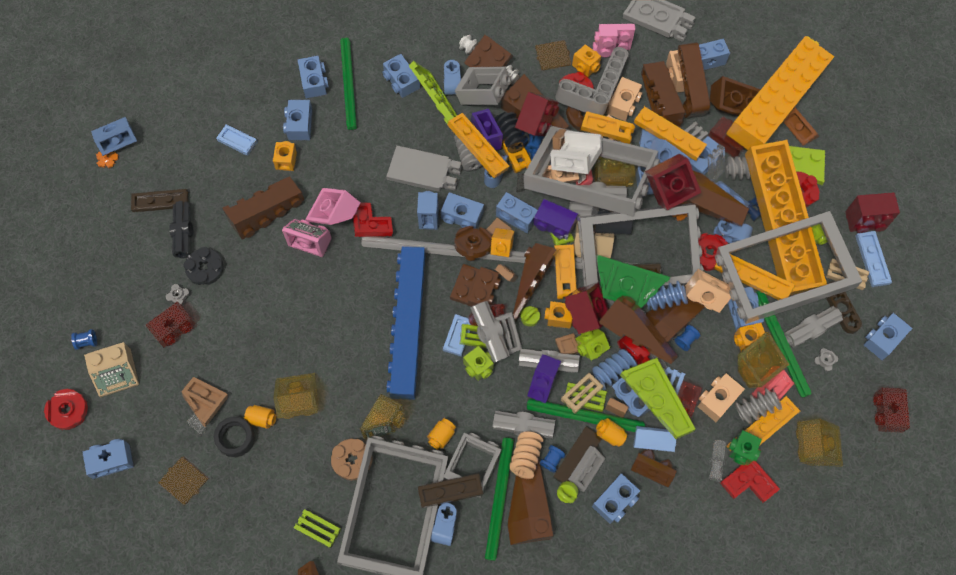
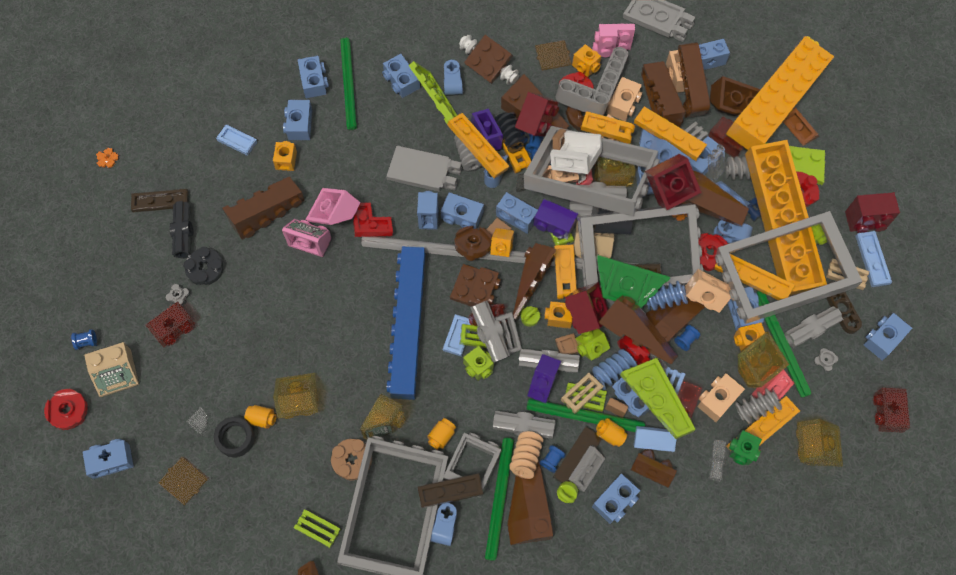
(113, 136): medium blue brick -> none
(203, 399): medium nougat wing -> none
(467, 91): light grey window -> none
(506, 273): medium nougat tile -> none
(752, 477): red plate -> none

